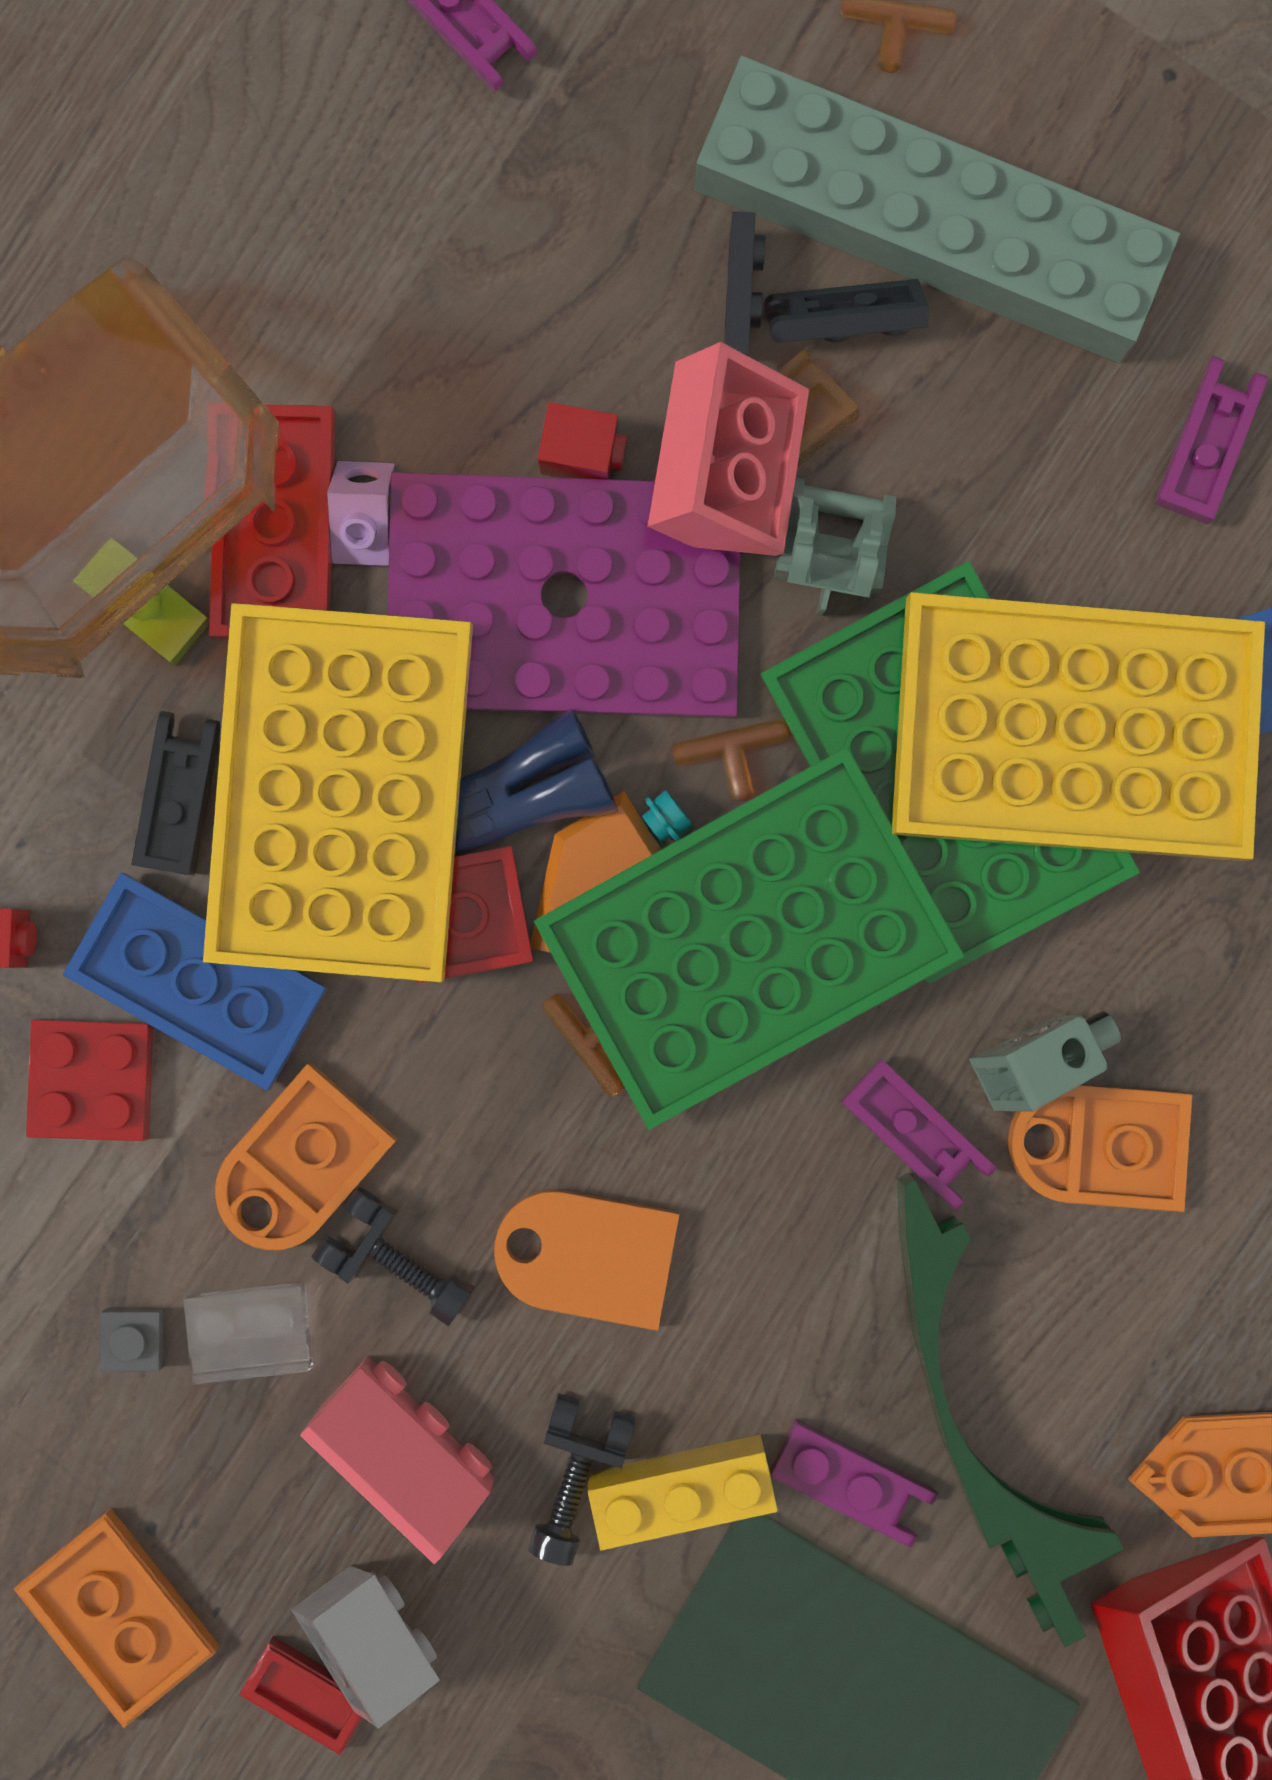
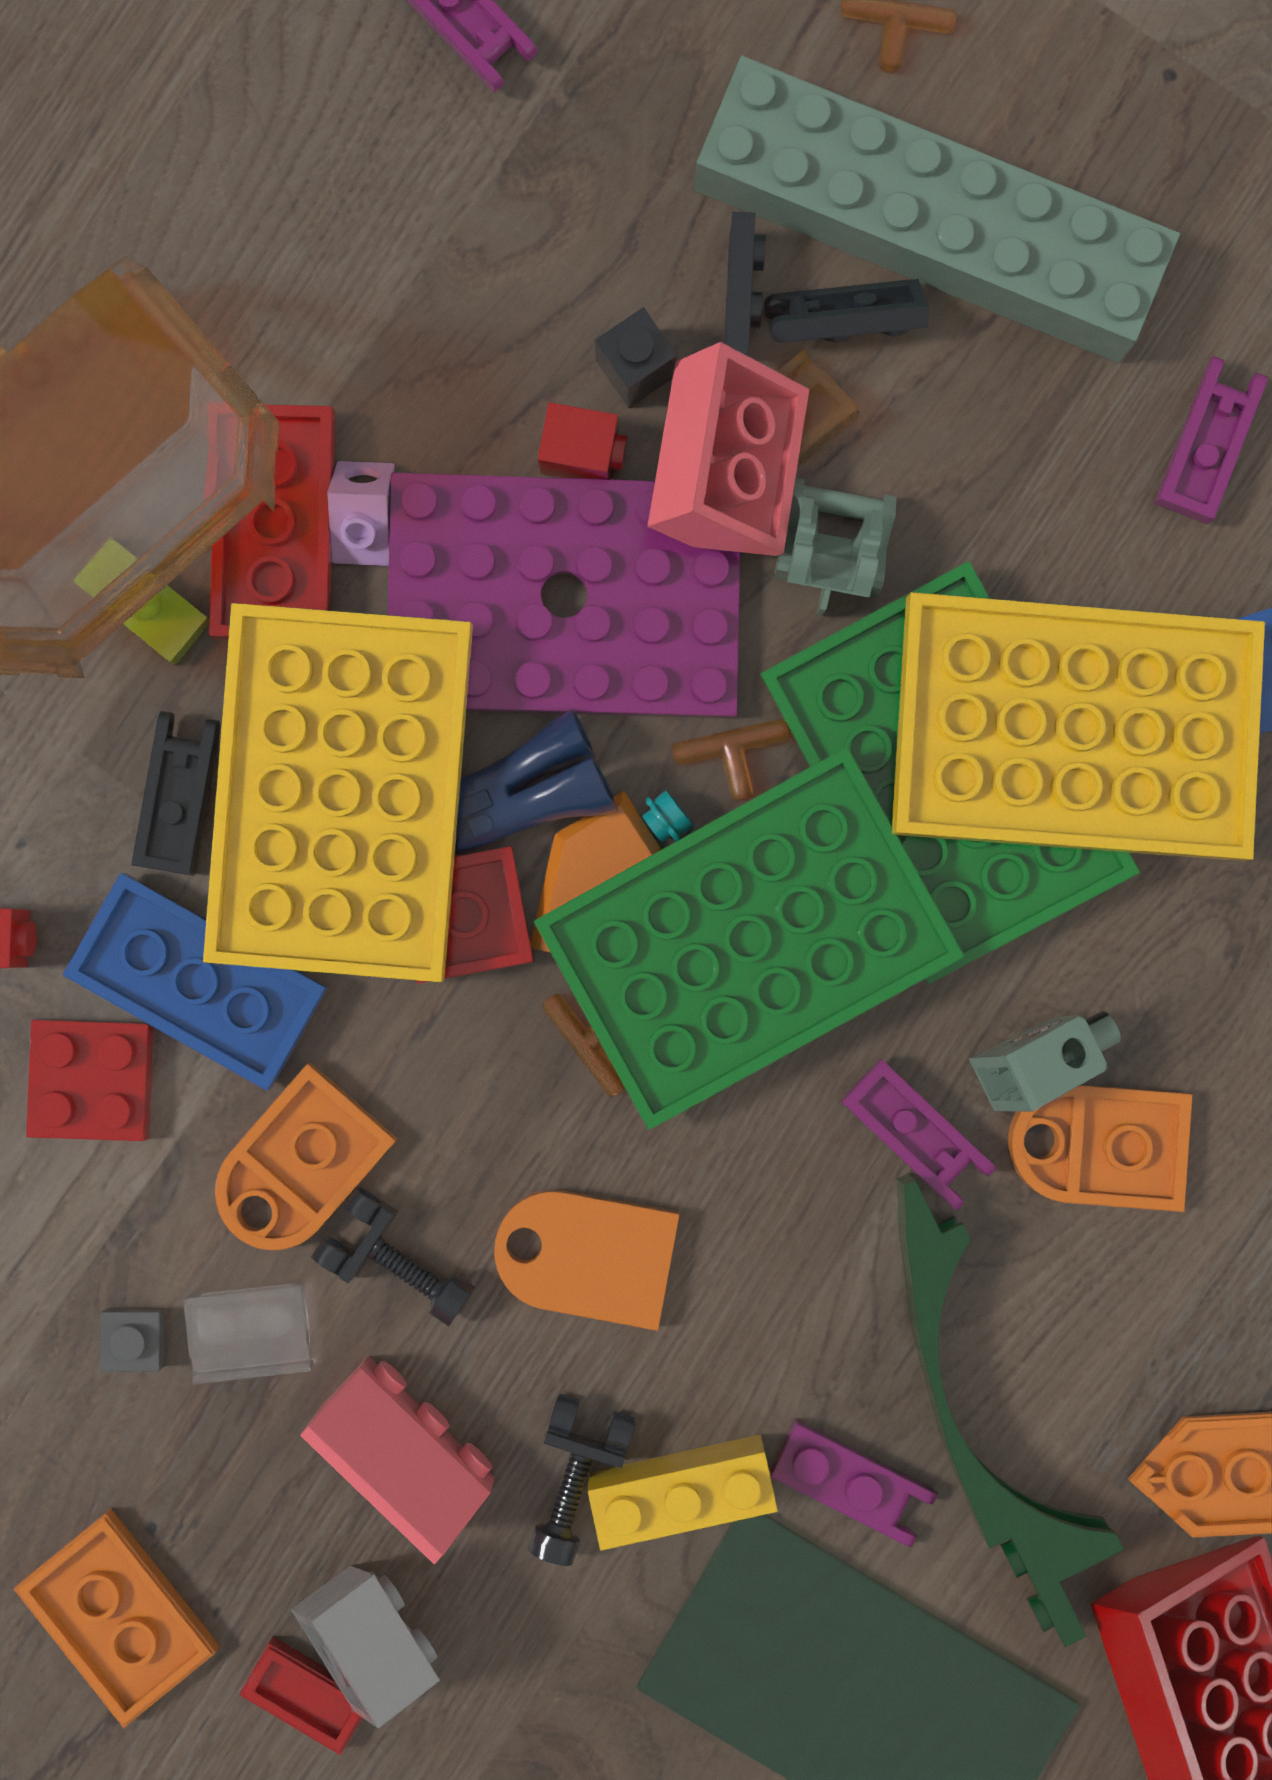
(635, 357): none -> black brick

